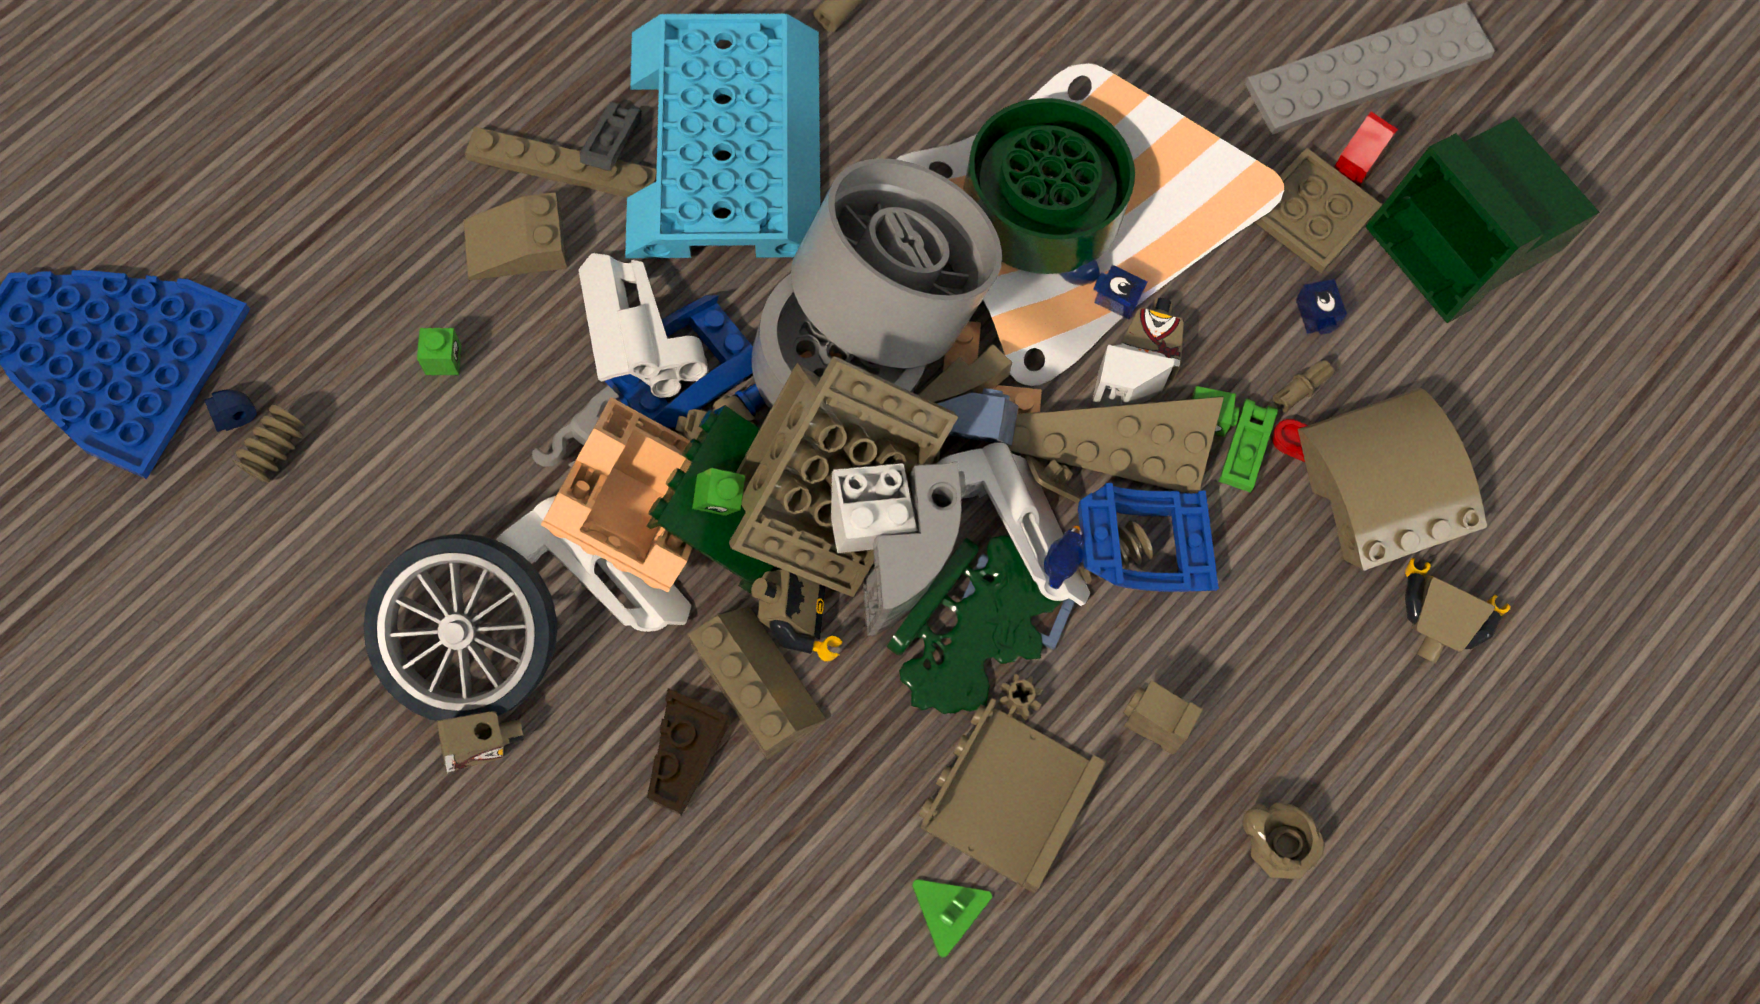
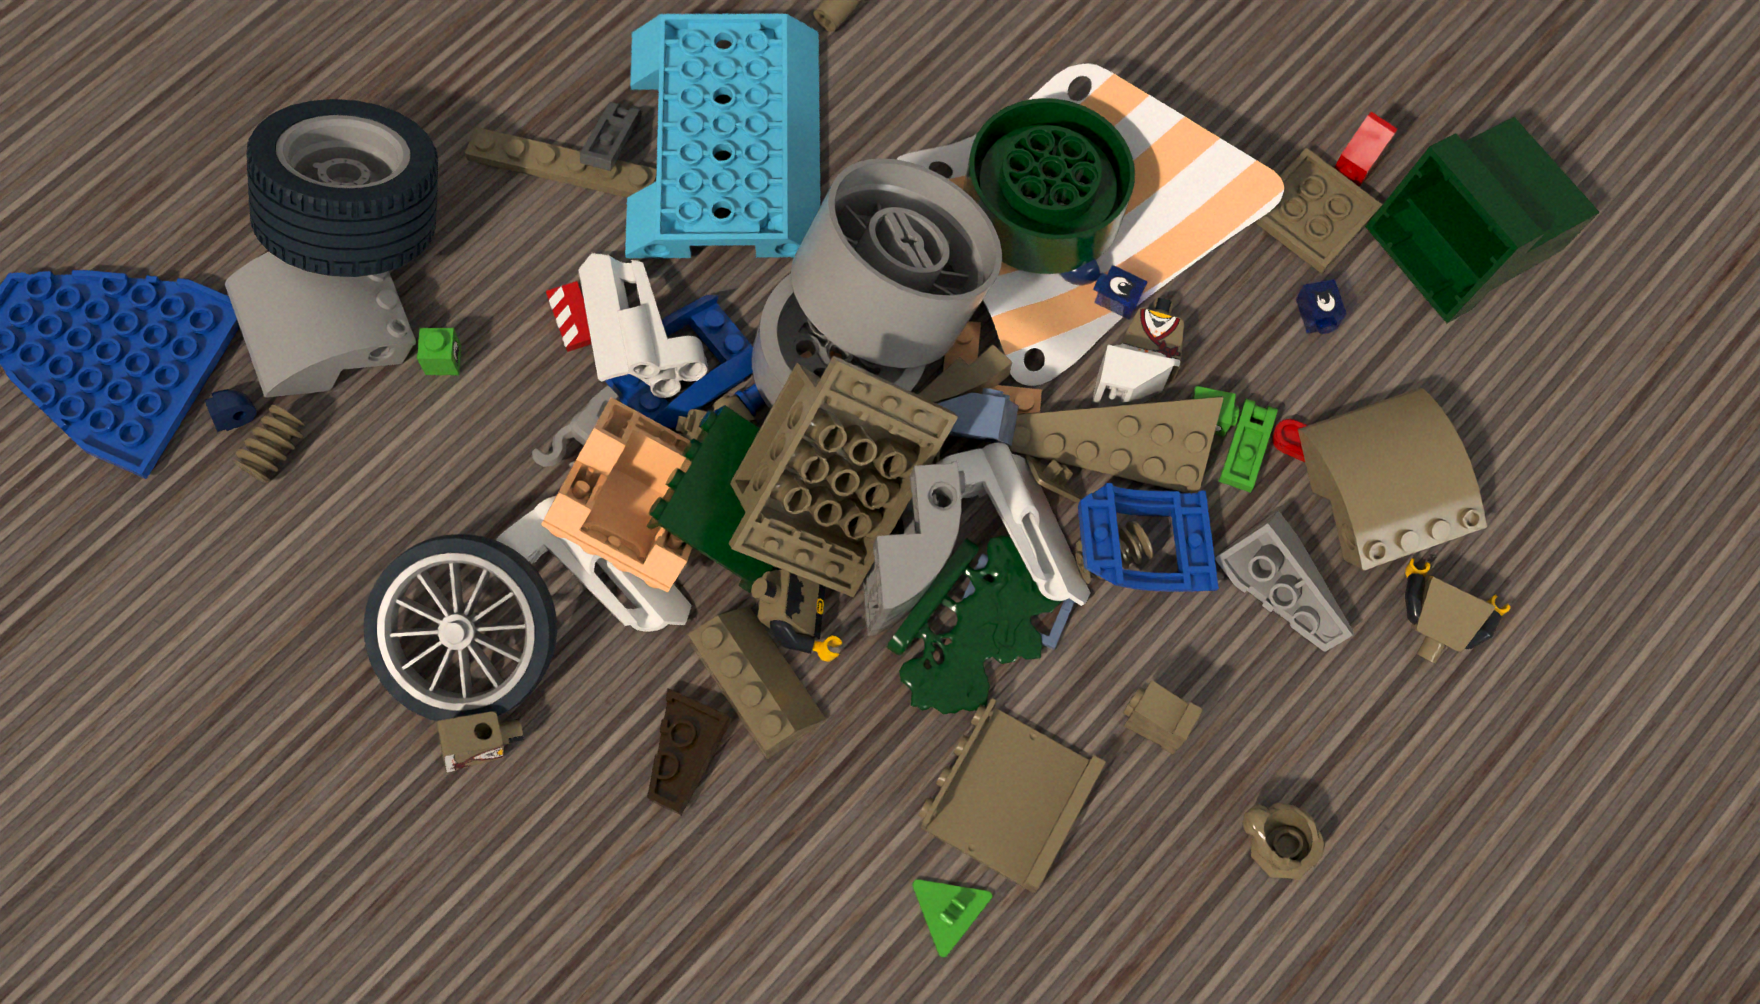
(315, 325): none -> light grey slope
(342, 187): none -> black wheel
(516, 238): dark tan slope -> none
(570, 315): none -> red tile
(718, 491): bright green brick -> none
(869, 505): white slope -> none
(1014, 704): dark tan gear -> none
(1064, 557): clear blue animal -> none
(1281, 574): none -> light grey wedge
(1303, 385): dark tan axle -> none
(1369, 68): light grey plate -> none

